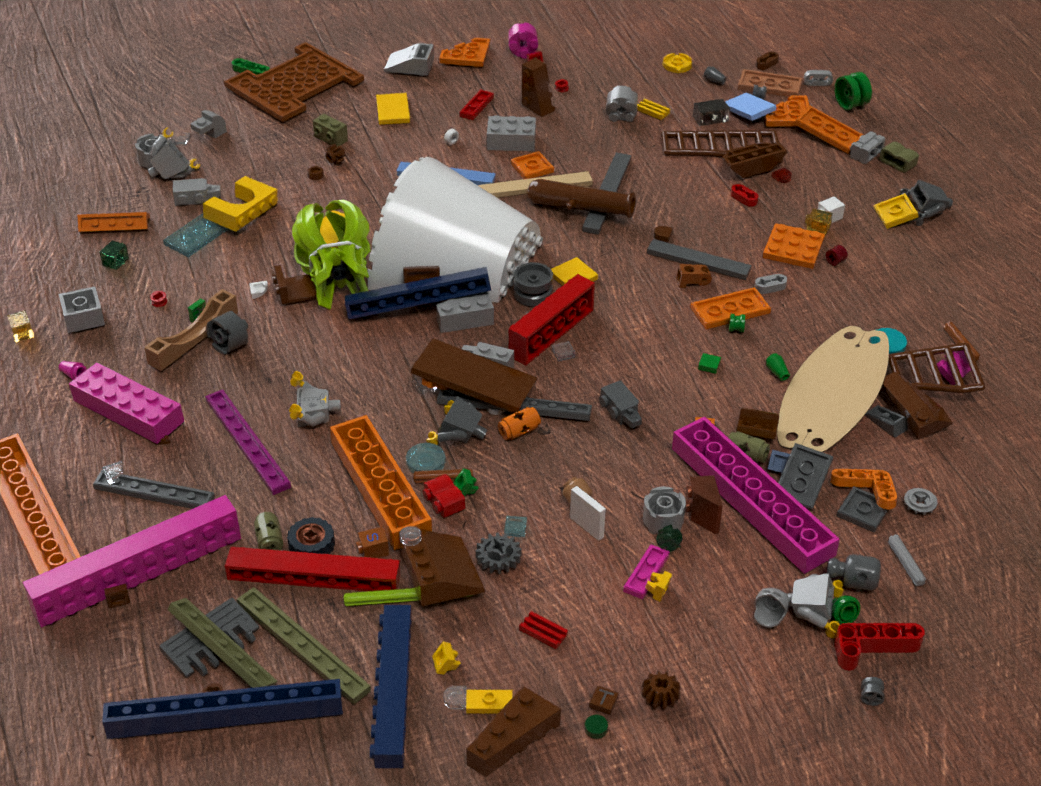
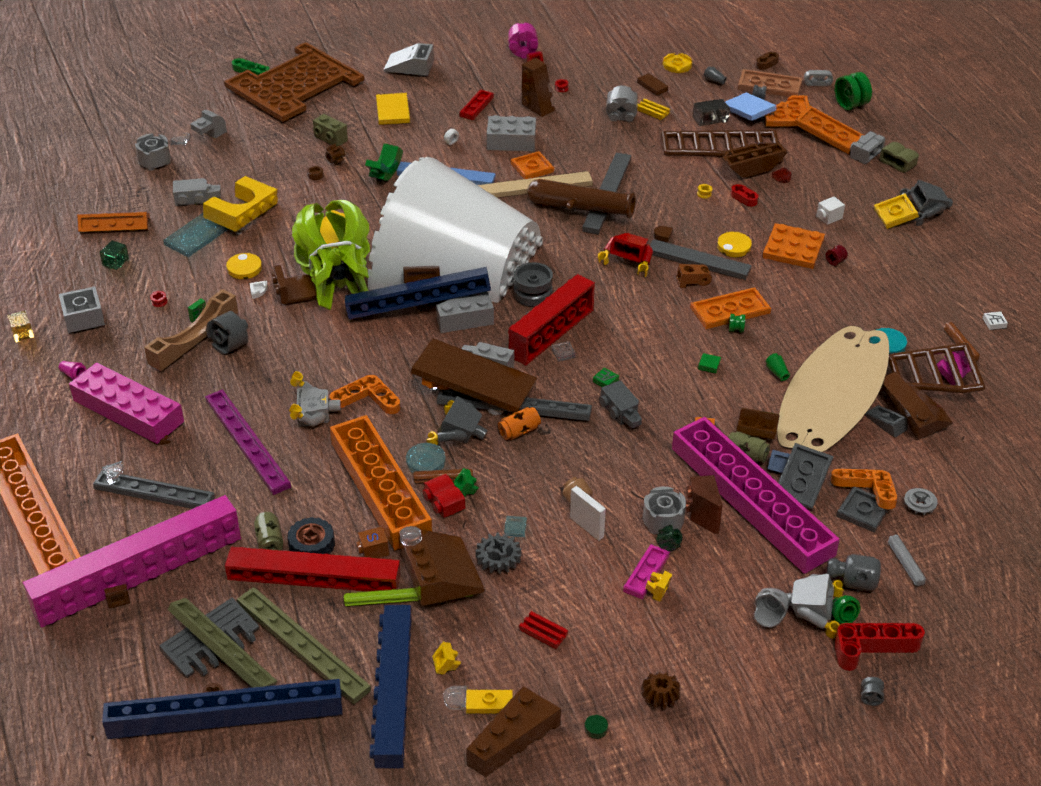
(168, 159): light grey torso -> none
(244, 266): none -> yellow tile
(368, 386): none -> orange beam
(386, 164): none -> green arch
(467, 54): orange plate -> none
(569, 269): yellow tile -> none
(603, 700): reddish brown tile -> none
(605, 377): none -> green tile
(629, 247): none -> red torso
(652, 84): none -> reddish brown tile
(704, 191): none -> yellow bush
(734, 244): none -> yellow tile
(771, 283): light grey beam -> none
(819, 221): clear yellow brick -> none
(995, 320): none -> white tile

